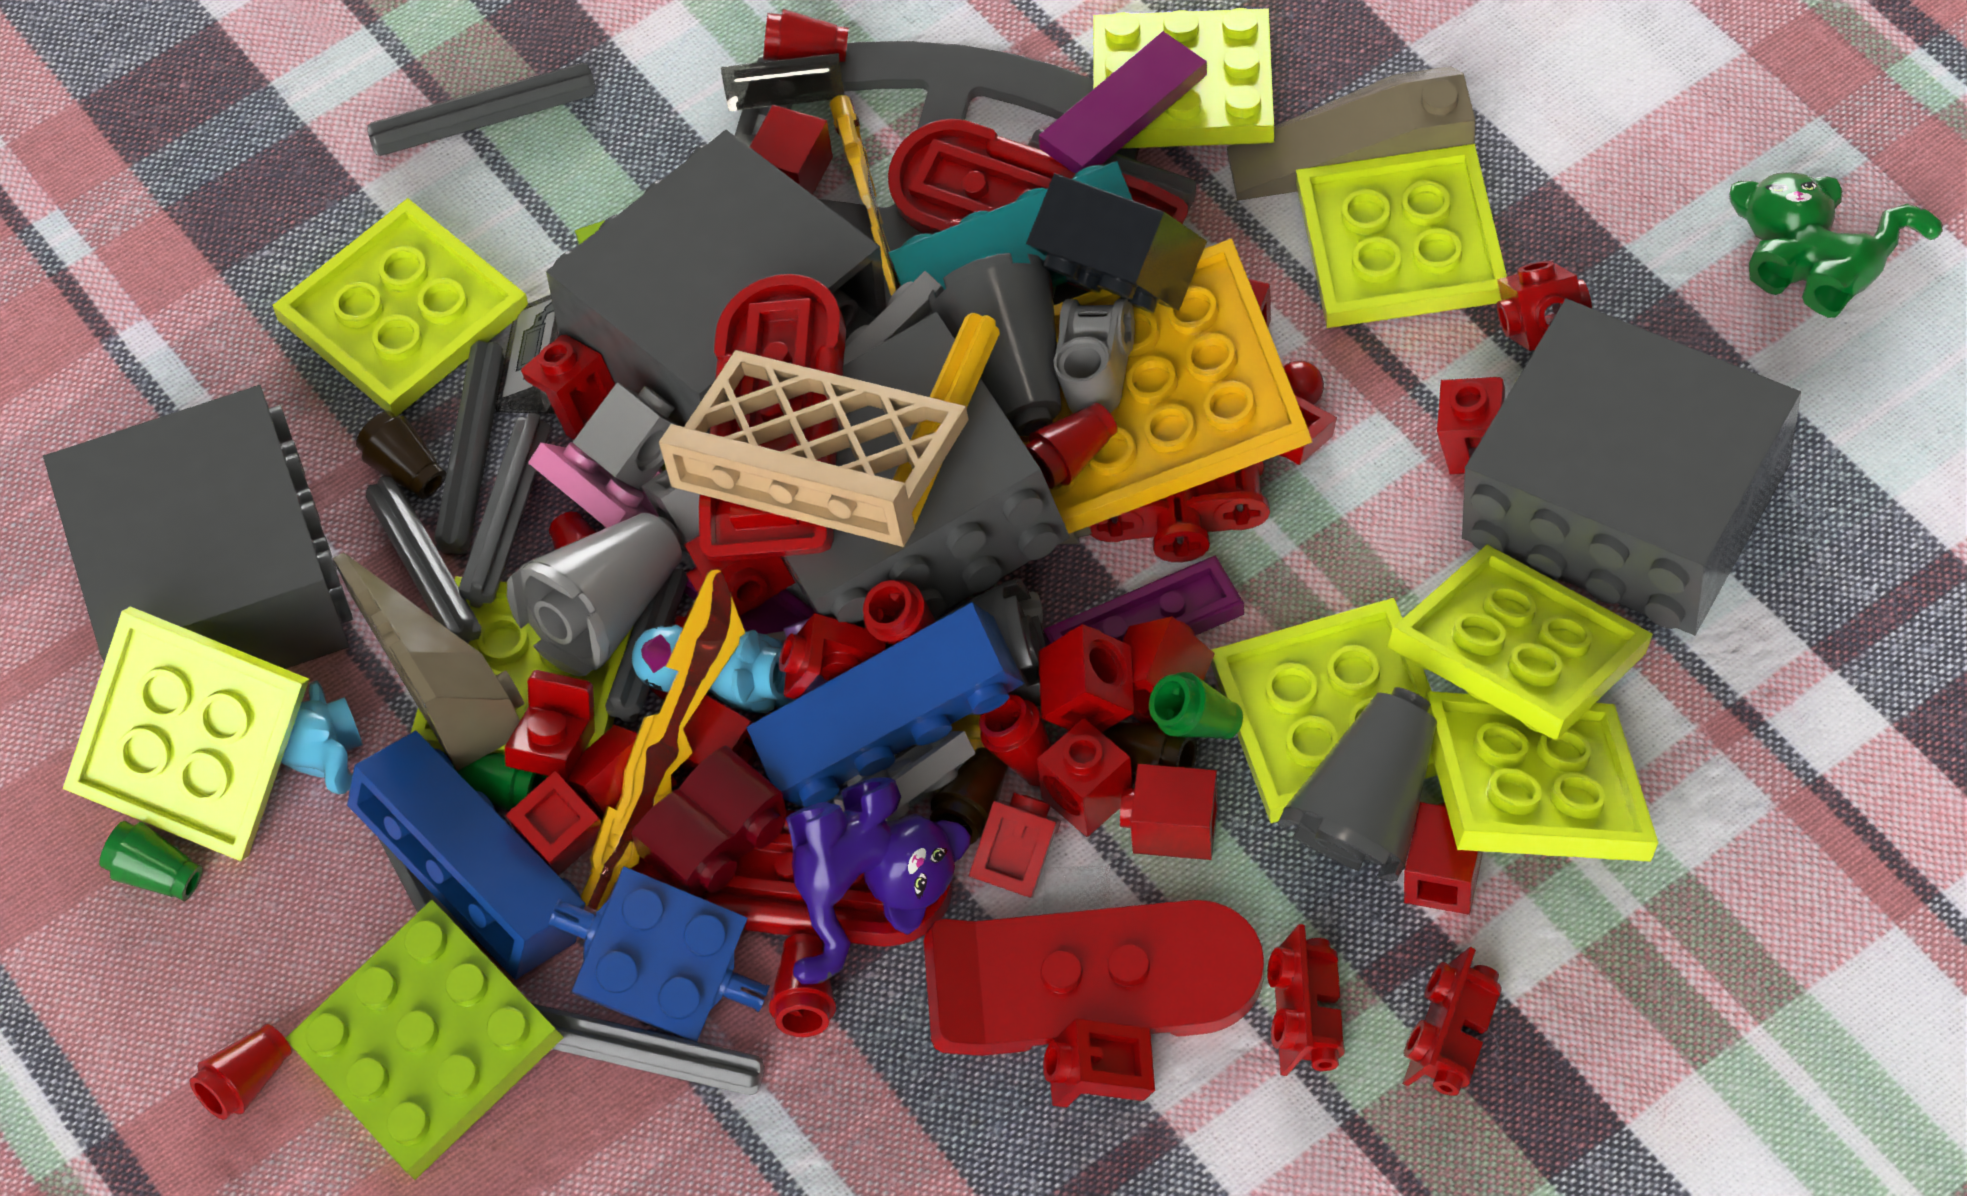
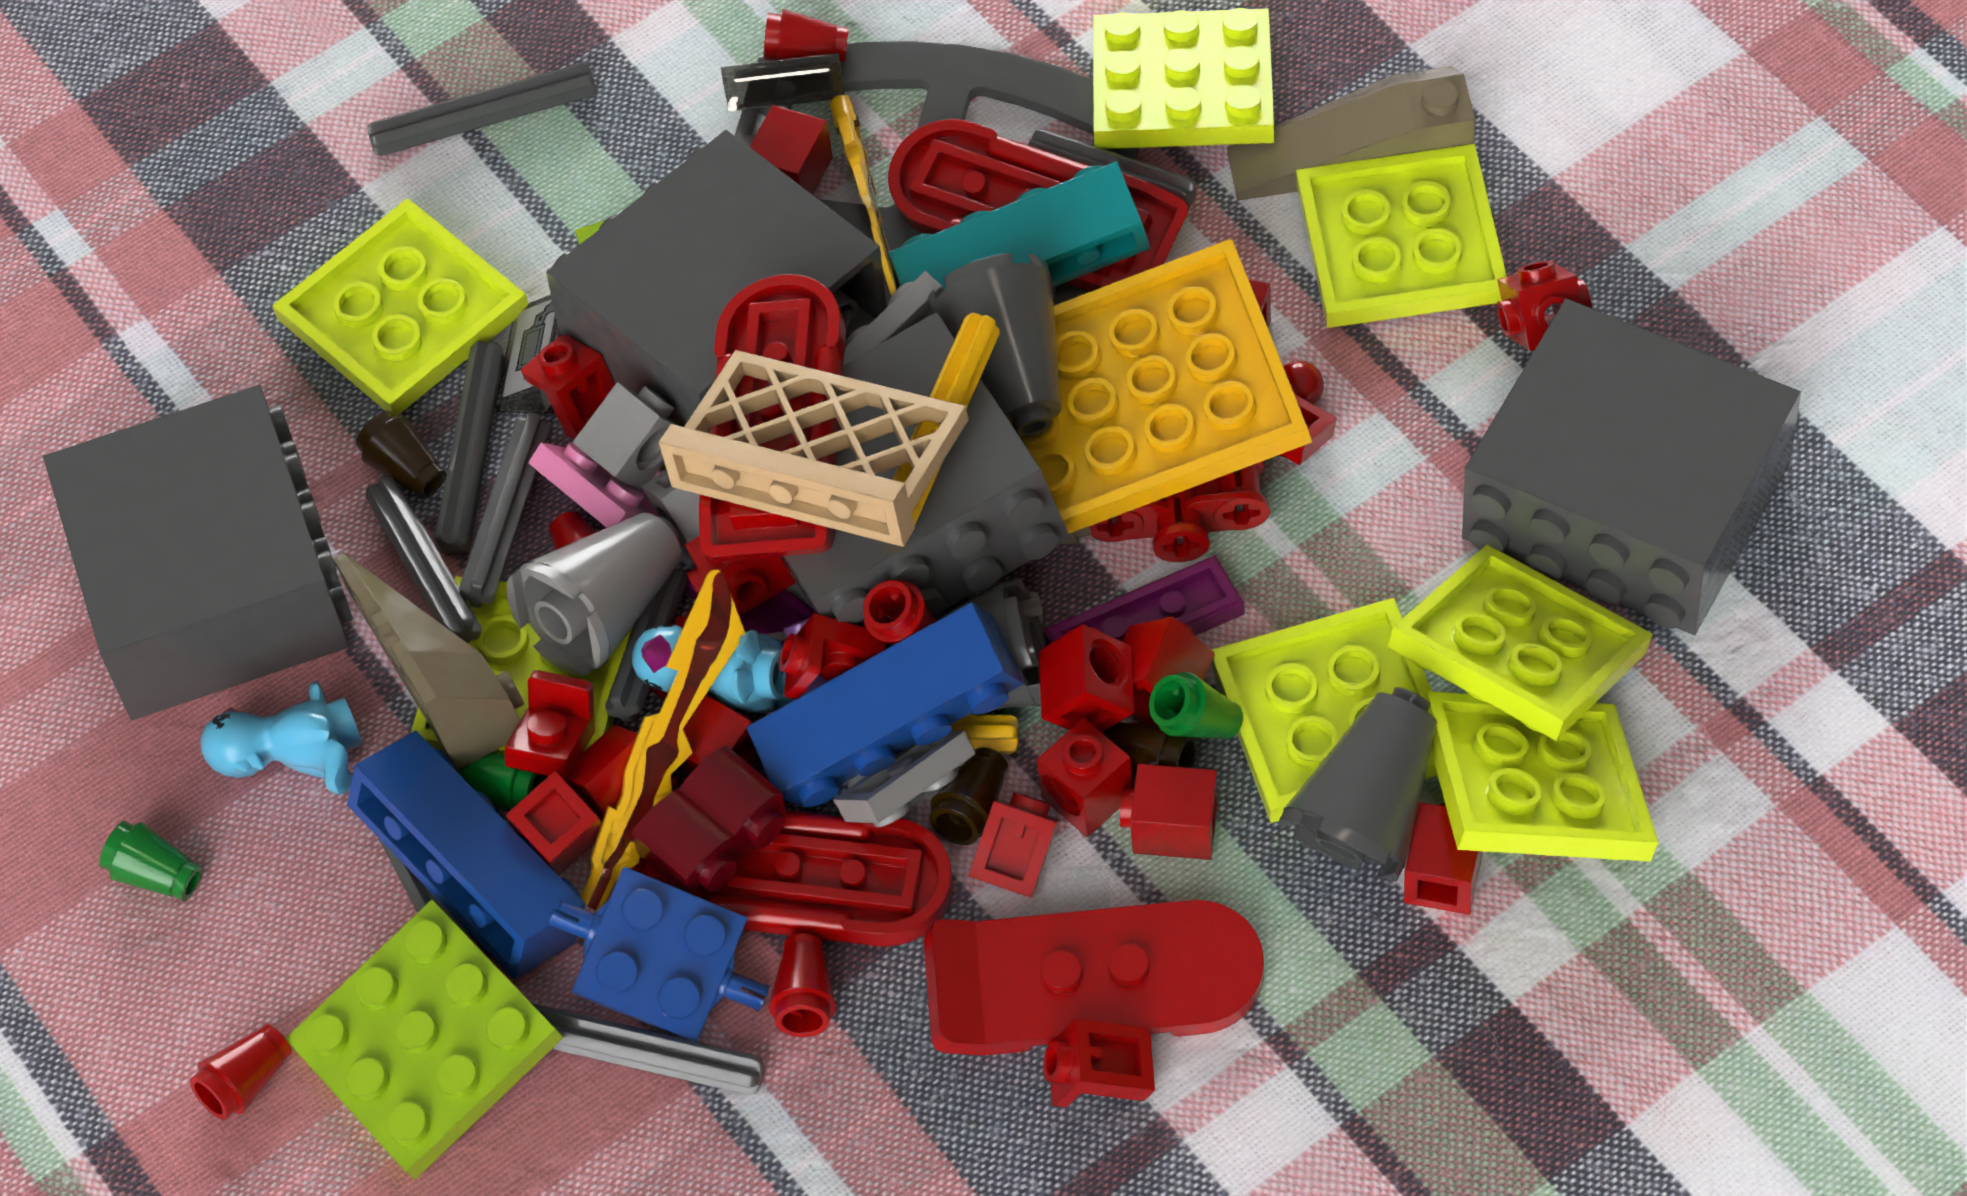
(185, 733): neon yellow plate -> none
(902, 862): dark purple animal -> none
(1016, 736): red cone -> none
(1071, 443): red cone -> none
(1093, 352): light grey piece -> none
(1115, 245): black brick -> none
(1123, 104): magenta tile -> none
(1301, 976): red hinge -> none
(1457, 999): red hinge -> none
(1465, 415): red bracket -> none
(1797, 244): green animal -> none

